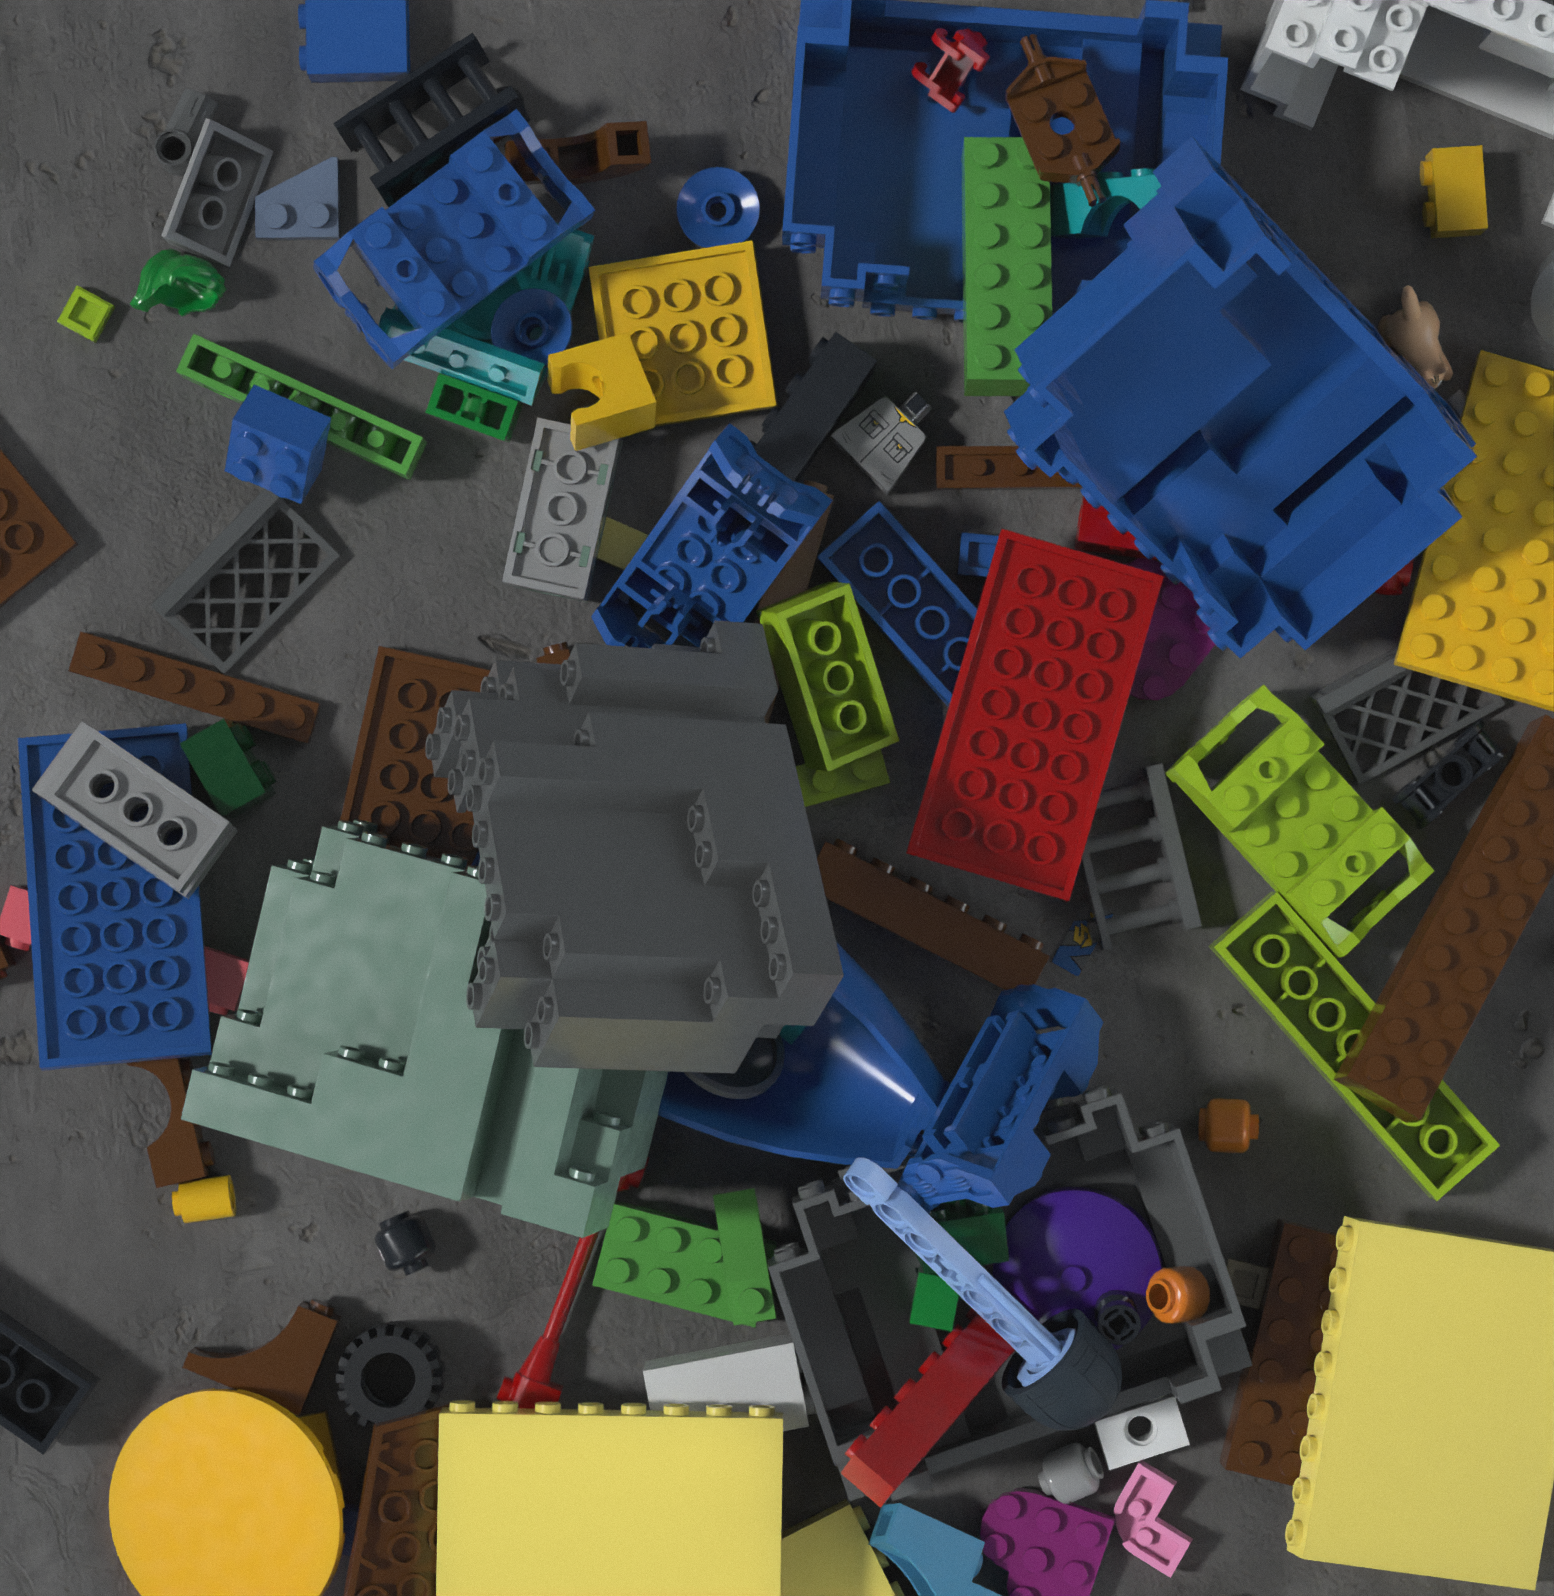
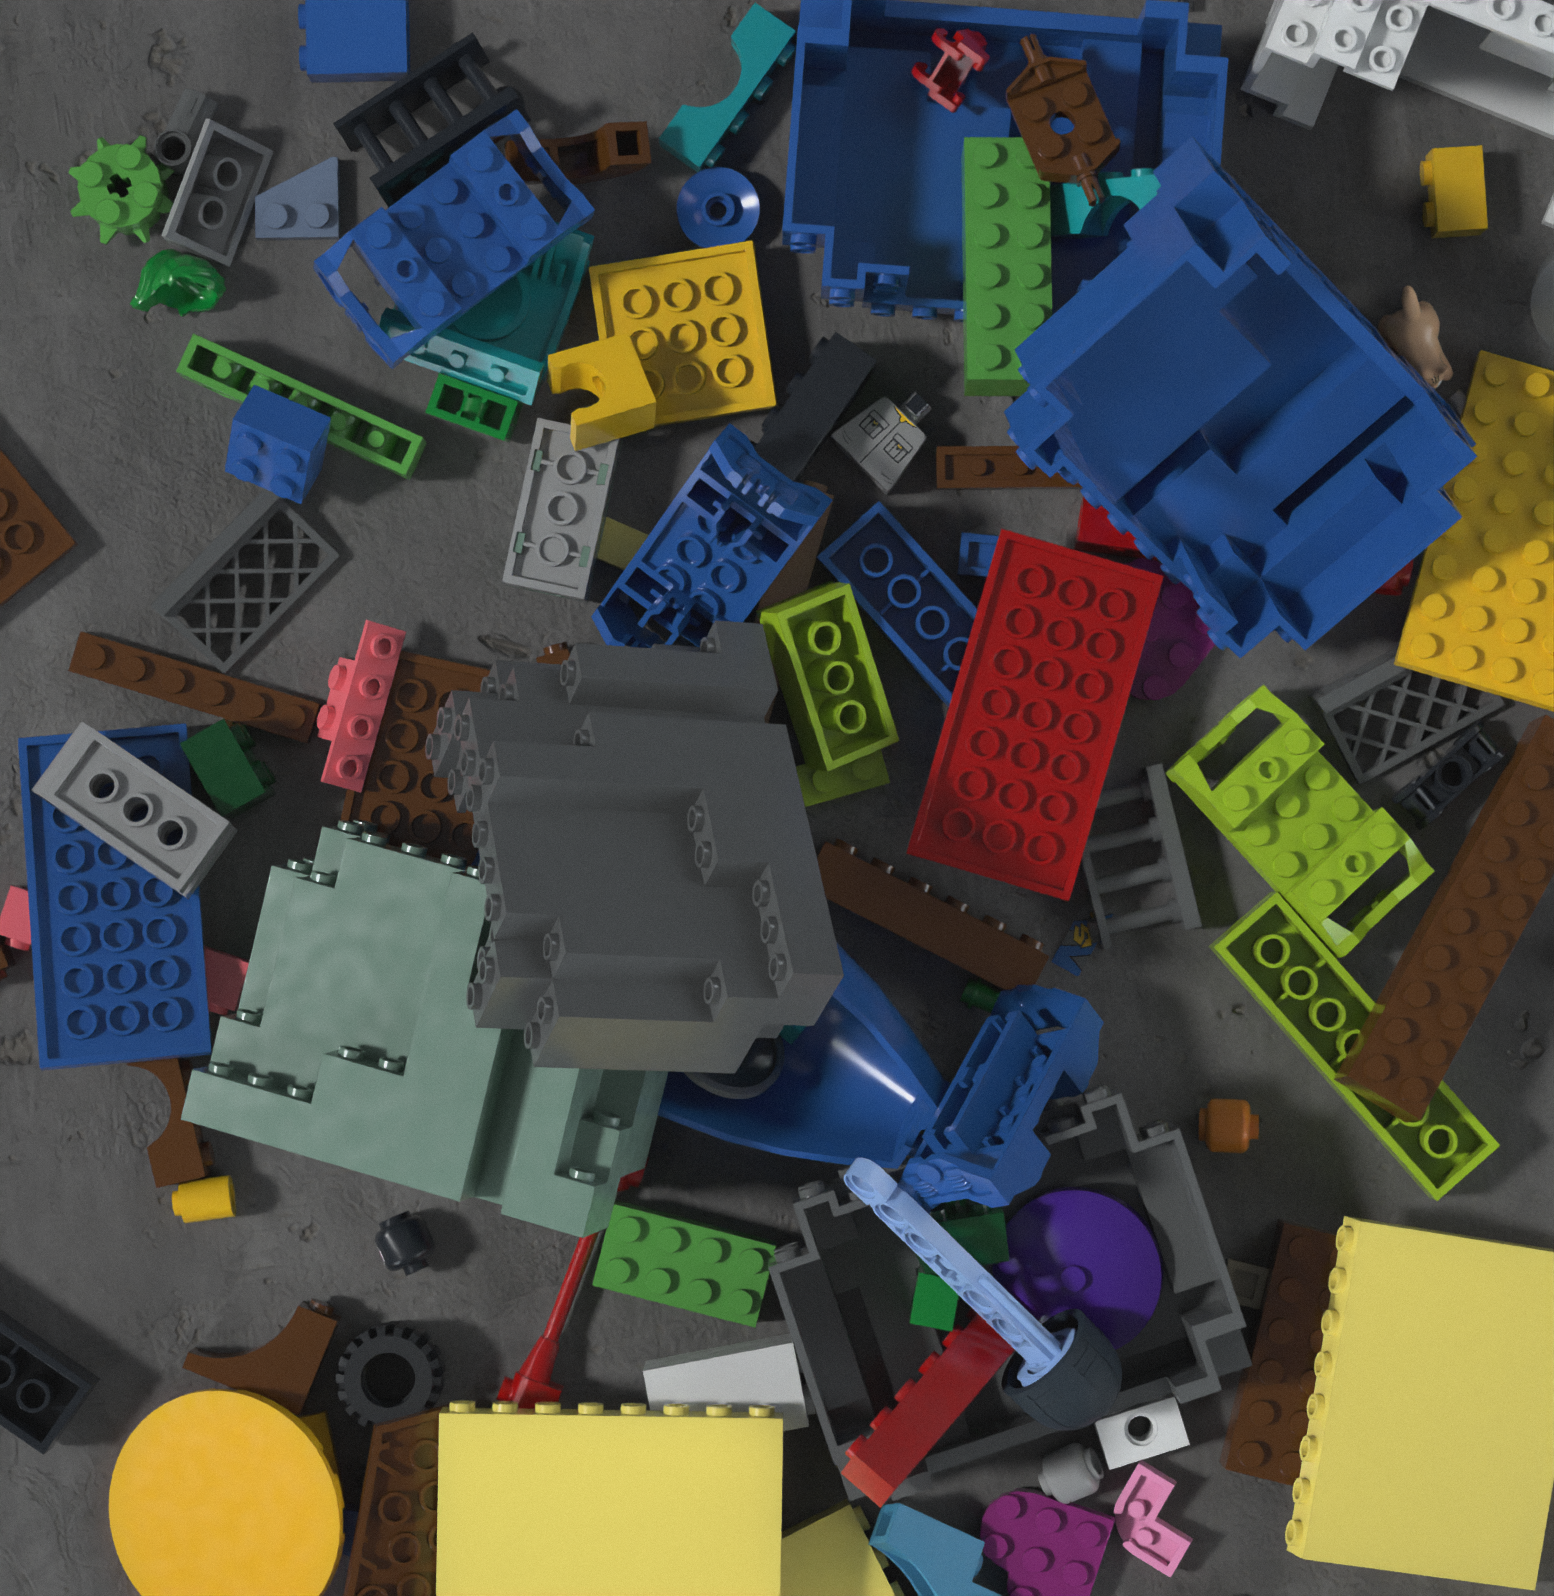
(86, 314): lime tile -> none
(105, 172): none -> bright green brick
(357, 705): none -> coral bracket
(522, 314): blue dish -> none
(698, 132): none -> teal arch
(744, 1256): bright green slope -> none
(979, 995): none -> green pin
(1117, 1307): black wheel -> none
(1178, 1294): orange head -> none

